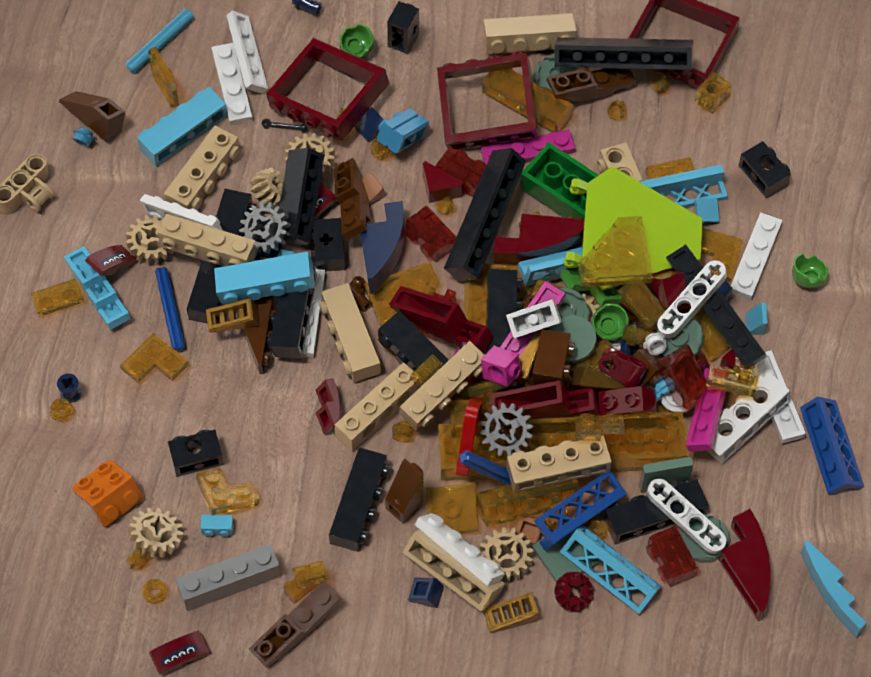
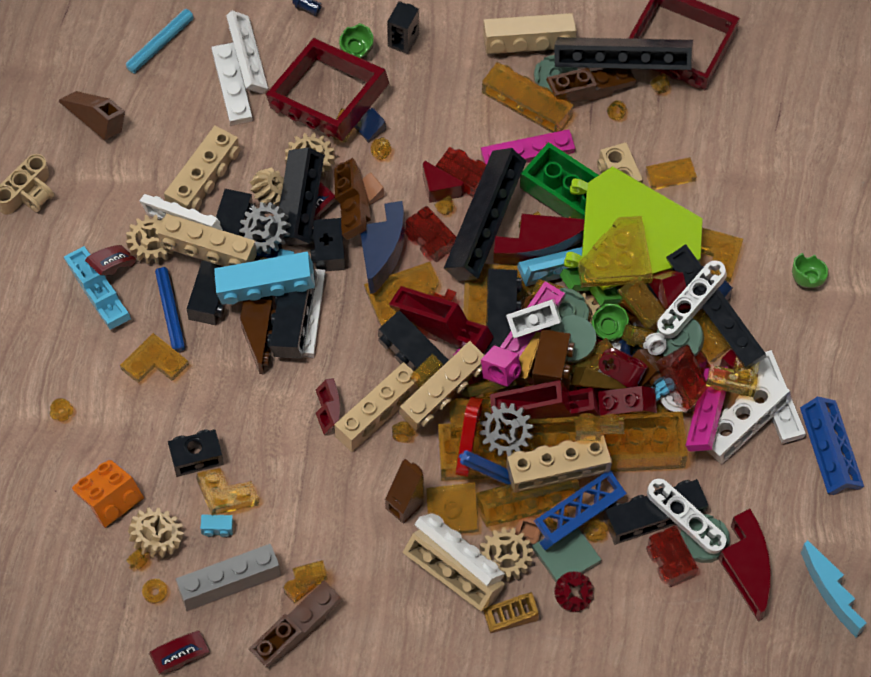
(57, 297): clear yellow plate -> none
(69, 387): dark blue bush -> none
(83, 137): dark azure plate -> none
(163, 77): clear yellow plate -> none
(182, 126): medium azure brick -> none
(243, 320): pearl gold slope -> none
(266, 123): black hinge -> none
(350, 333): tan brick -> none
(357, 289): reddish brown arm -> none
(358, 500): black brick -> none
(402, 130): dark azure brick -> none
(426, 592): dark blue slope -> none
(491, 135): dark red window -> none
(617, 562): medium azure fence -> none
(671, 471): sand green tile -> none
(689, 181): medium azure fence -> none
(707, 210): medium azure slope -> none
(713, 85): clear yellow brick -> none
(755, 256): white plate -> none
(757, 319): medium azure slope -> none
(767, 181): black brick -> none

